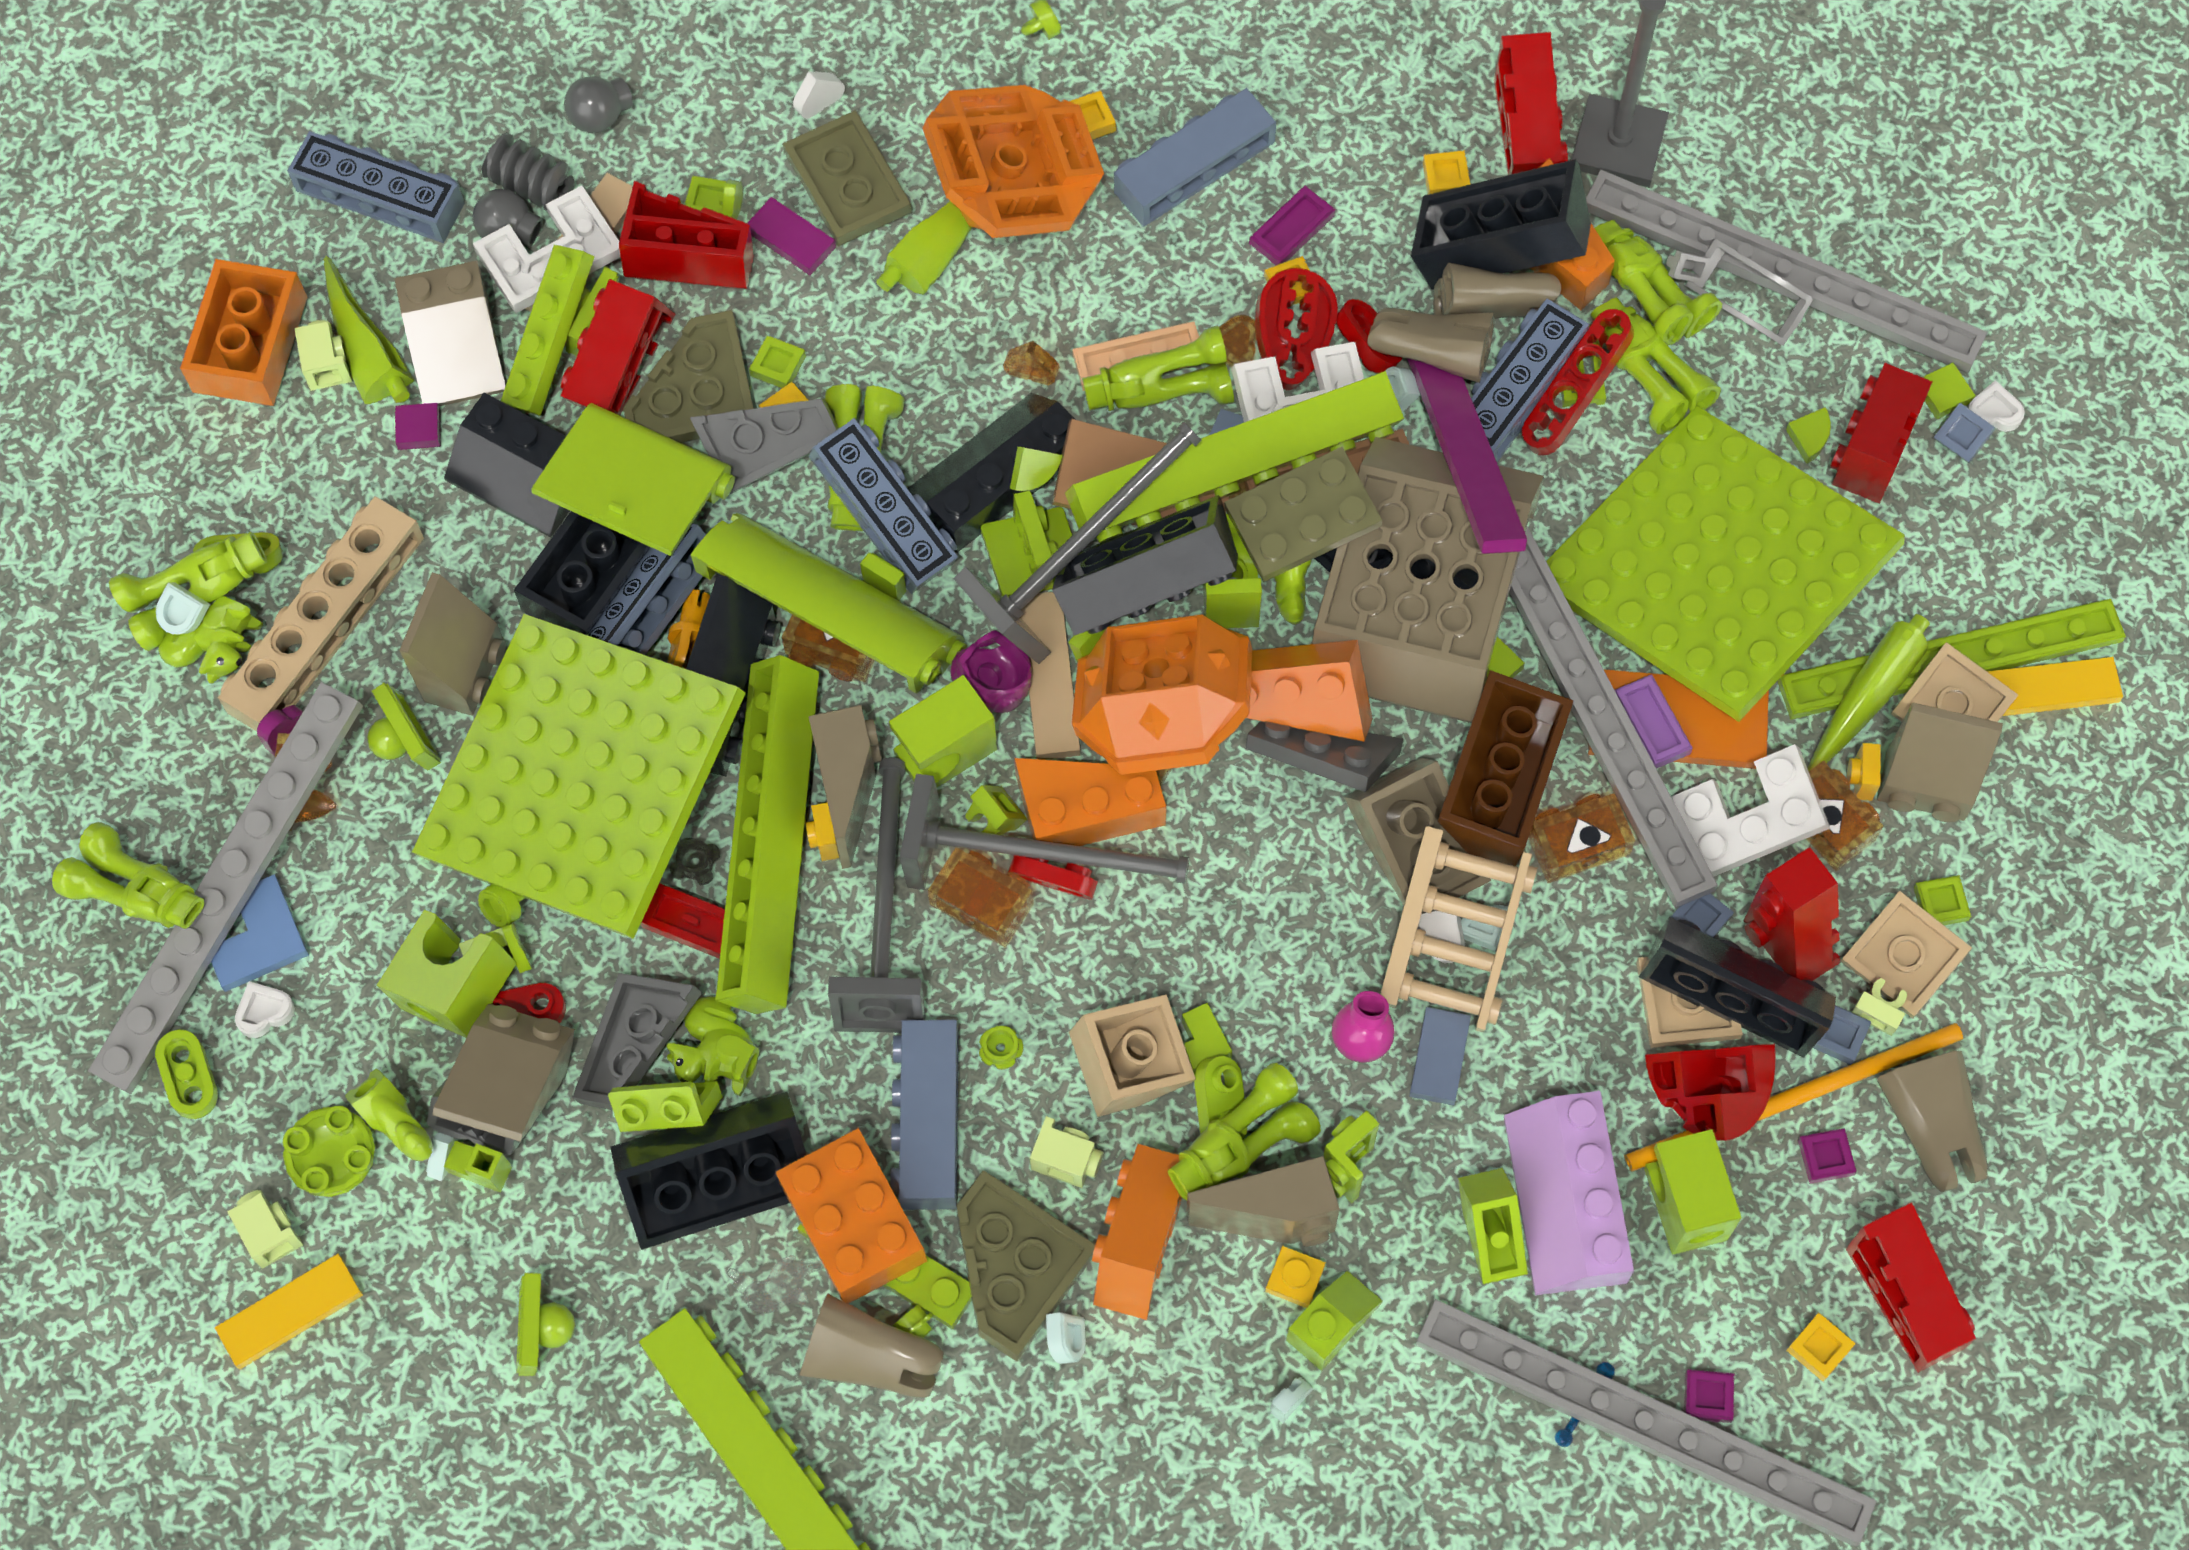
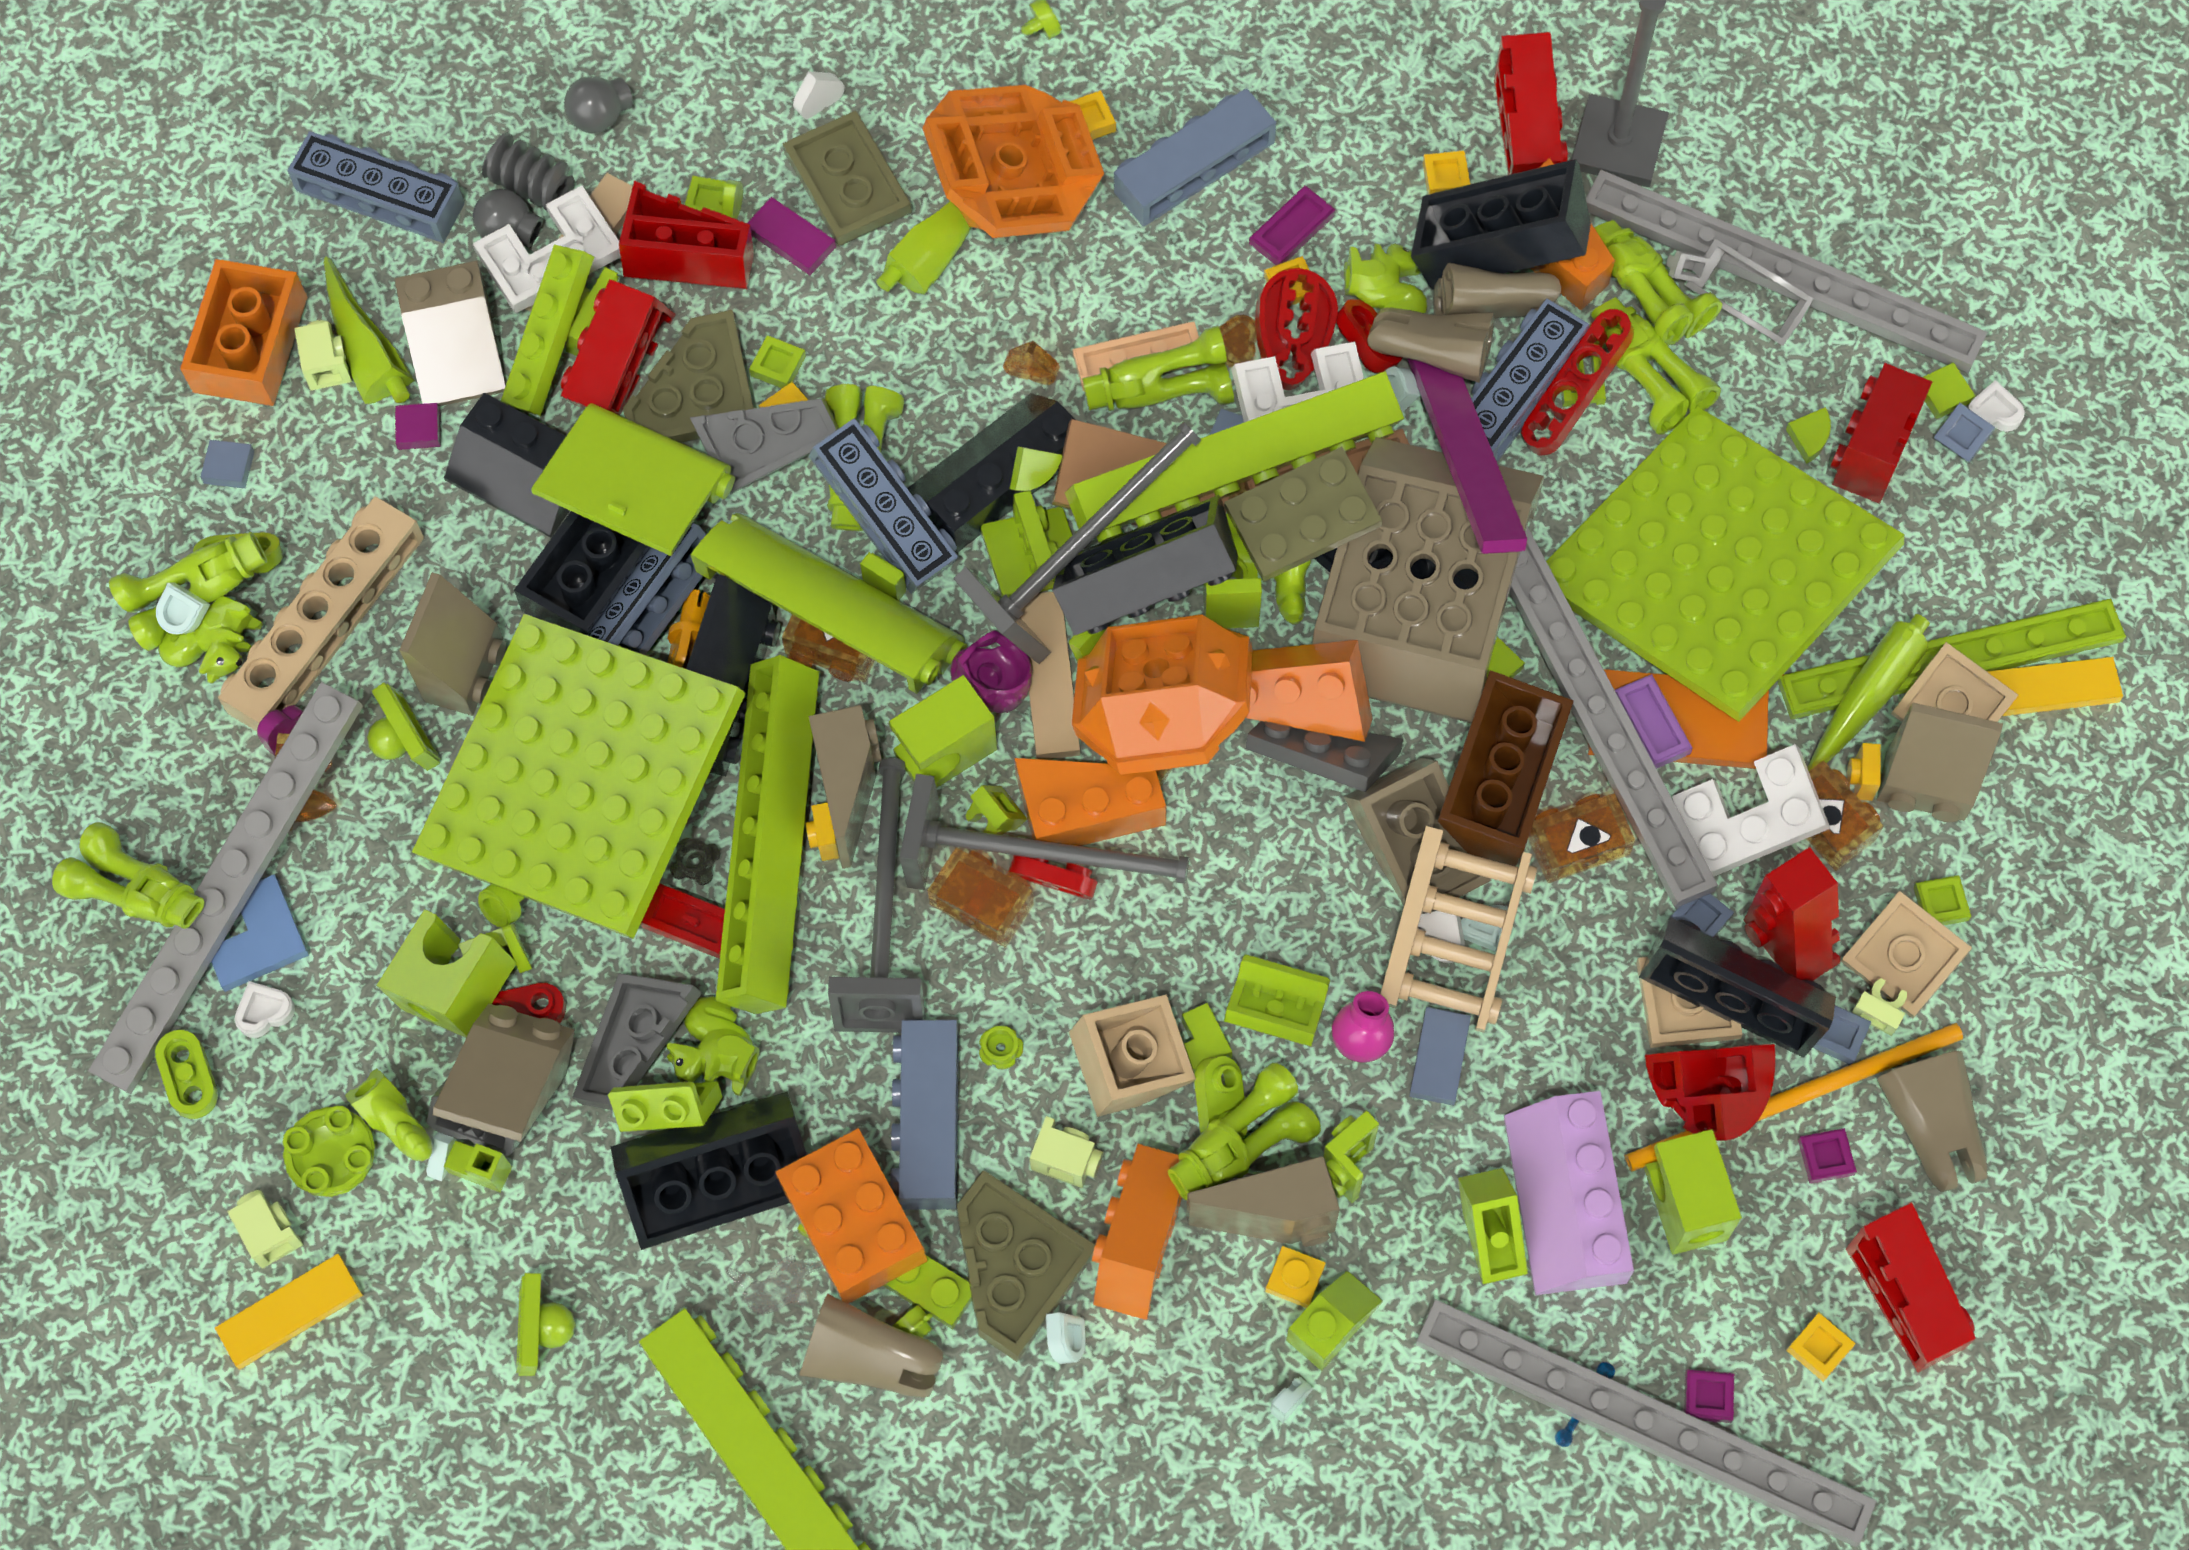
(227, 464): none -> sand blue tile
(1277, 1000): none -> lime bracket
(1378, 279): none -> lime animal

